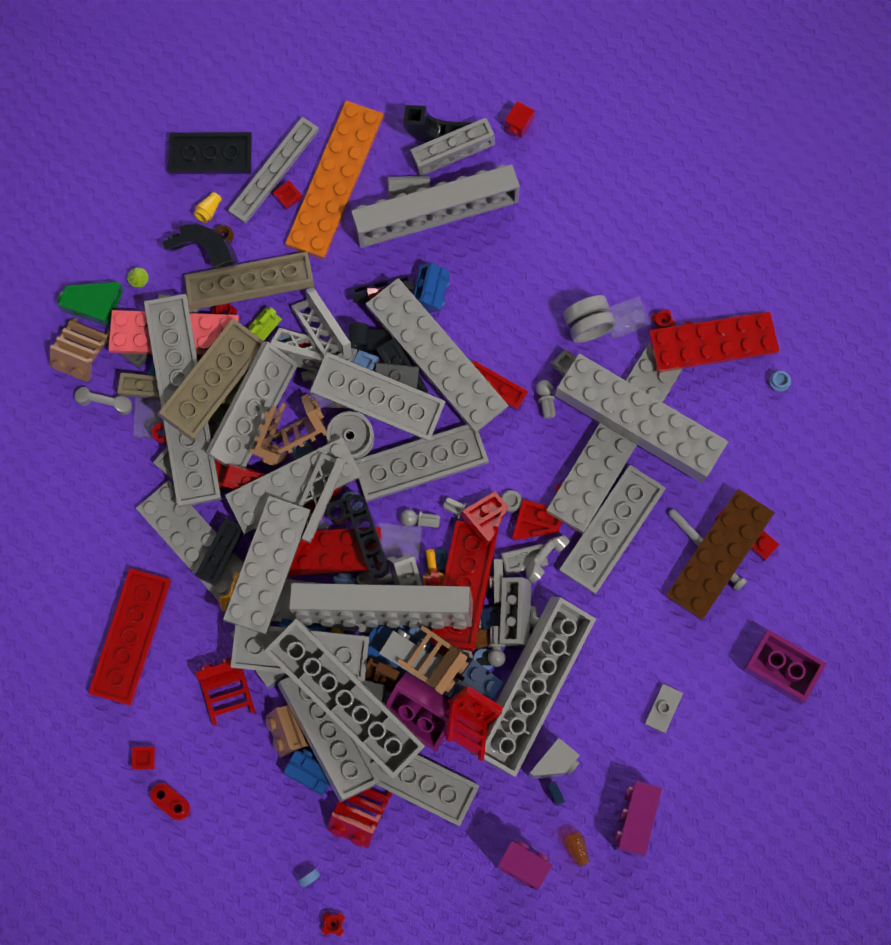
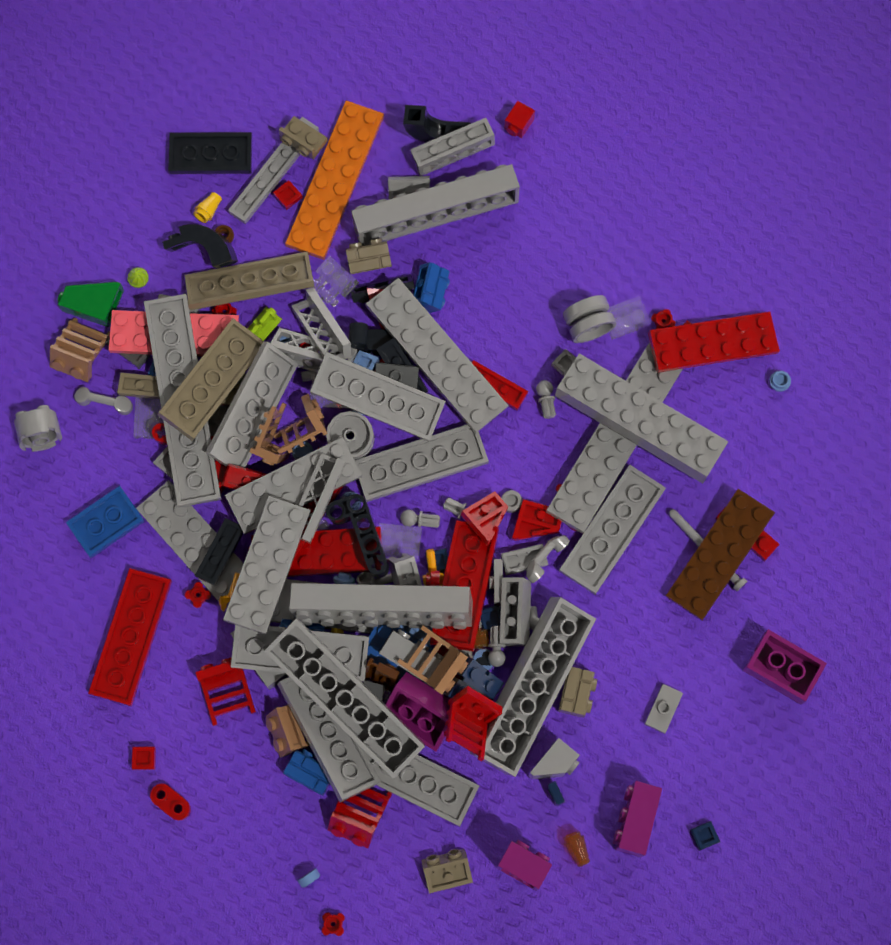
(37, 428): none -> light grey brick
(105, 521): none -> blue plate
(198, 601): none -> red plate
(302, 137): none -> dark tan bracket
(337, 277): none -> clear plate
(368, 257): none -> dark tan brick
(446, 870): none -> dark tan bracket
(577, 692): none -> dark tan brick
(705, 835): none -> dark blue tile

